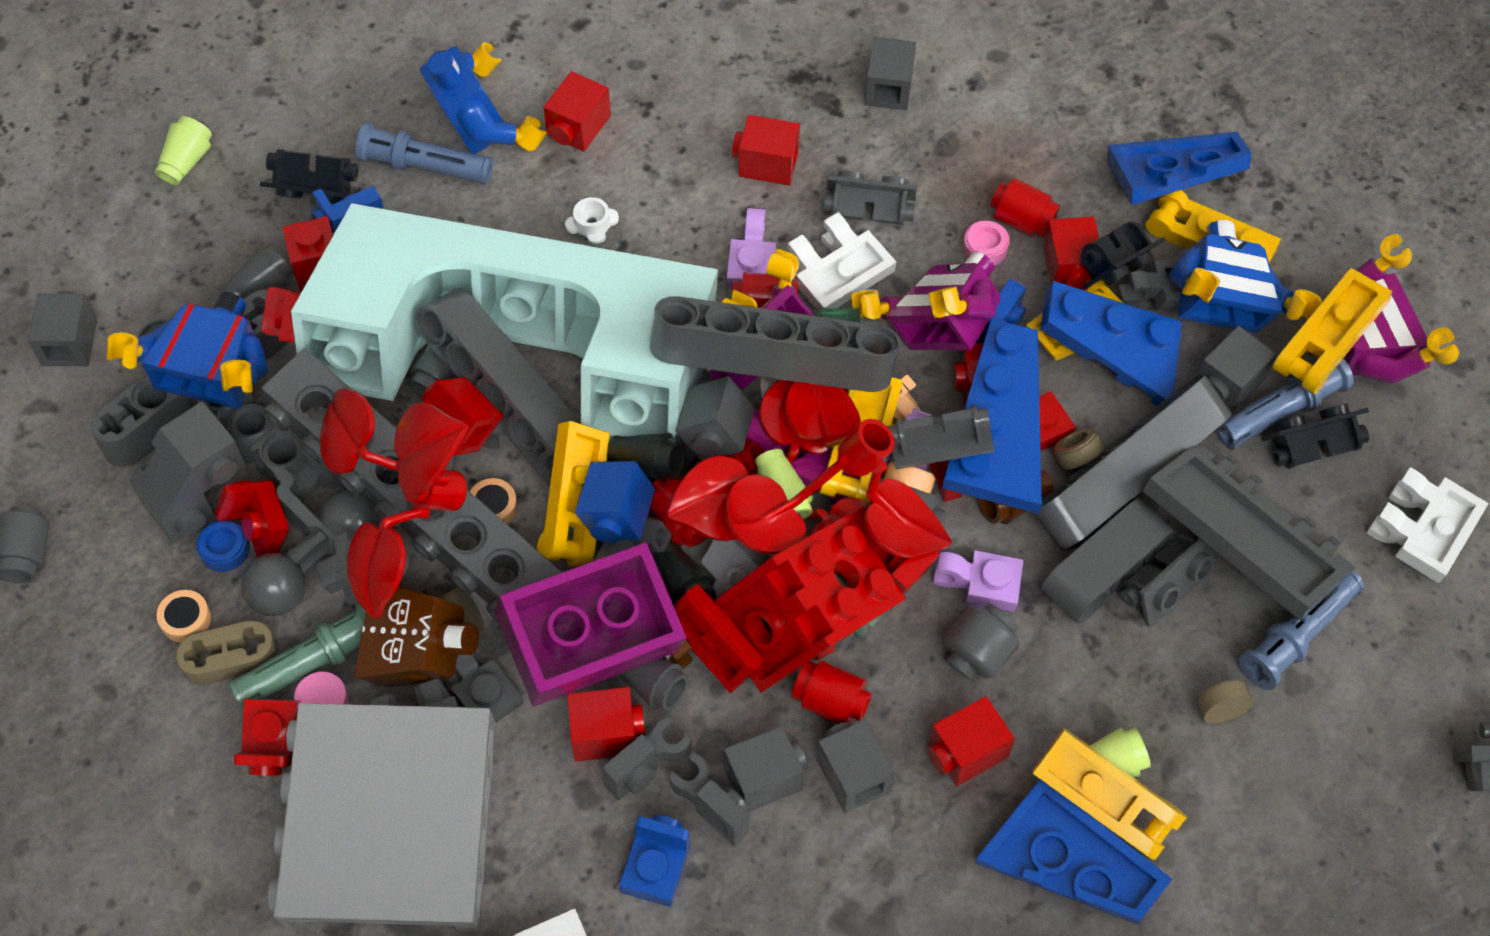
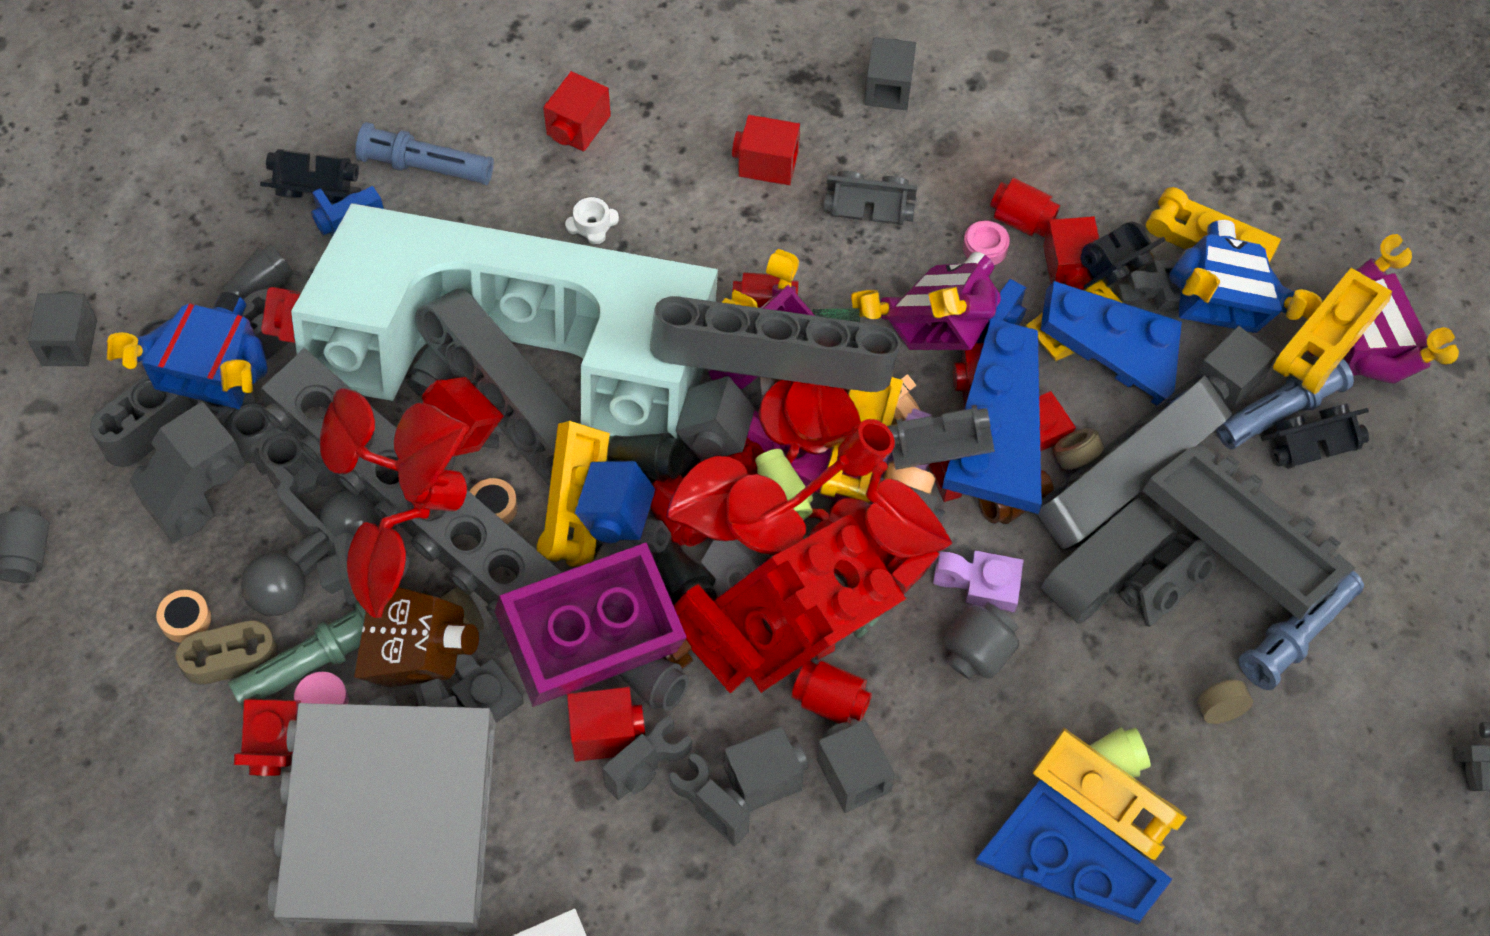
(182, 149): yellowish green cone -> none
(222, 546): blue tile -> none
(260, 513): red bracket -> none
(306, 245): red brick -> none
(467, 103): blue torso -> none
(656, 859): blue bracket -> none
(752, 253): lavender plate -> none
(850, 268): white plate -> none
(970, 742): red brick -> none
(1174, 164): blue wing -> none
(1440, 530): white plate -> none

